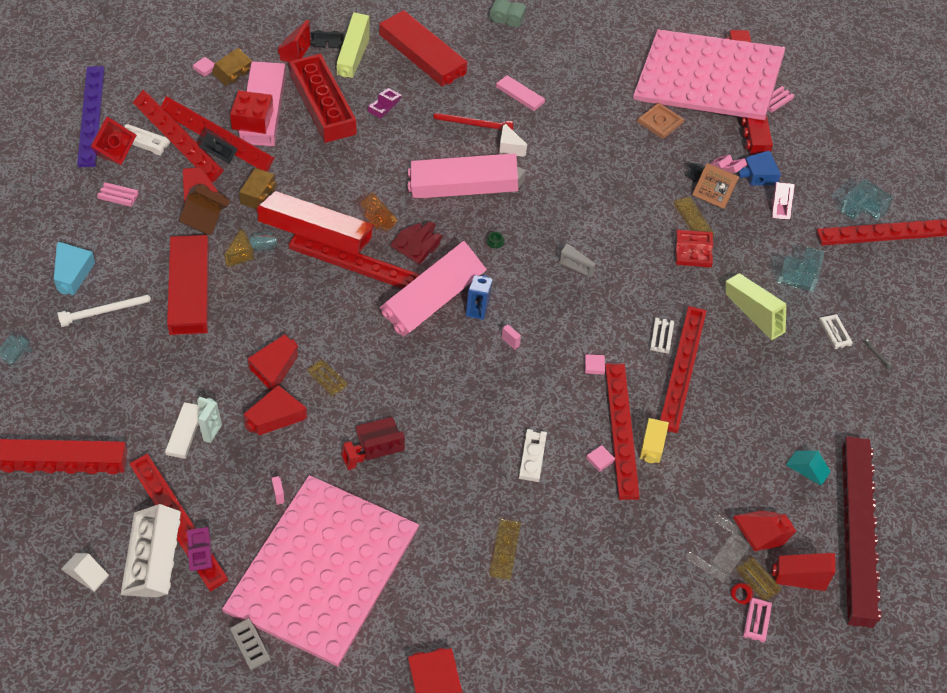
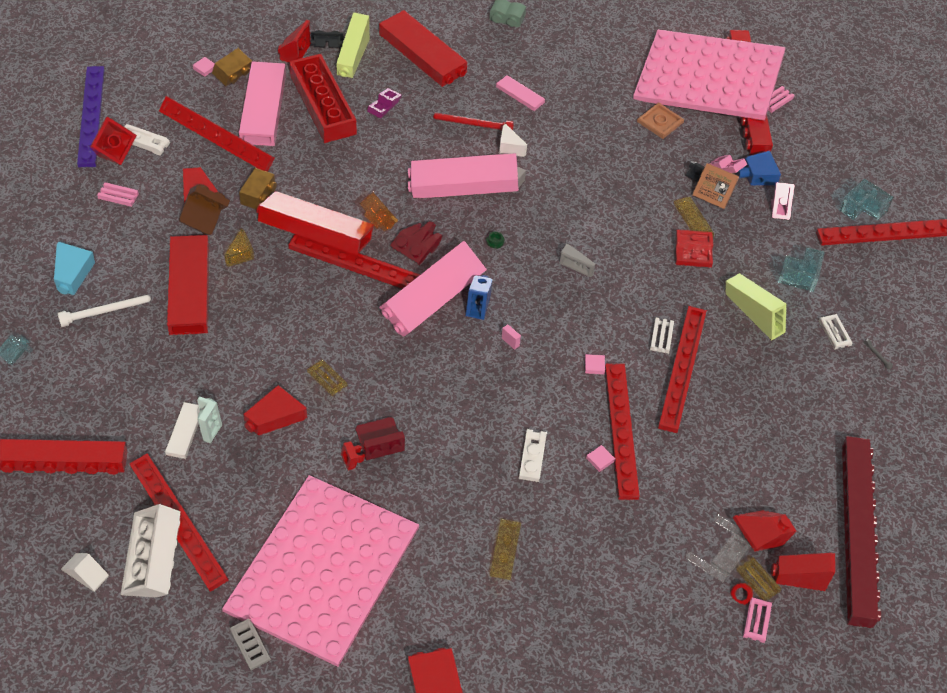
(177, 135): red plate -> none
(199, 549): magenta slope -> none
(216, 145): black slope -> none
(252, 112): red brick -> none
(263, 241): clear light blue brick -> none
(274, 361): red slope -> none
(278, 490): bright pink tile -> none
(654, 440): light yellow slope -> none
(810, 465): teal slope -> none

